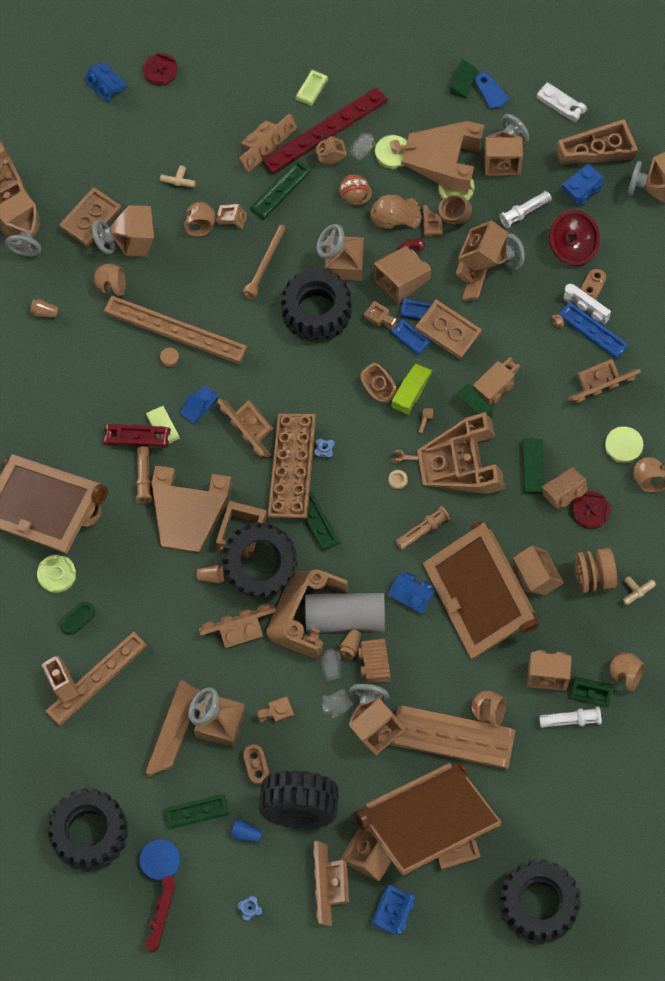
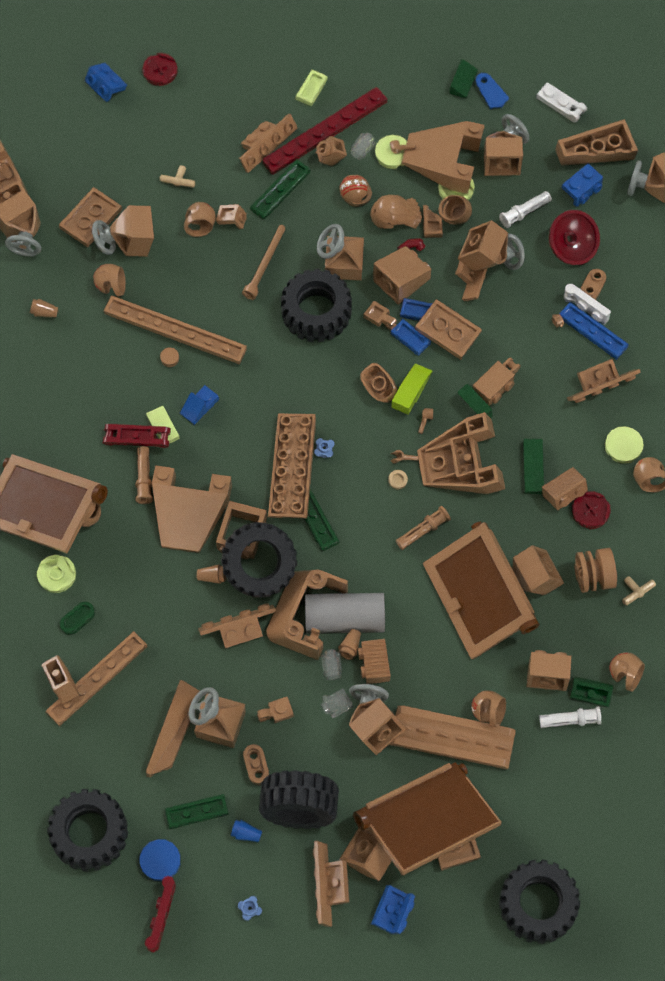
(250, 422): medium nougat bracket -> none
(411, 591): blue bracket -> none

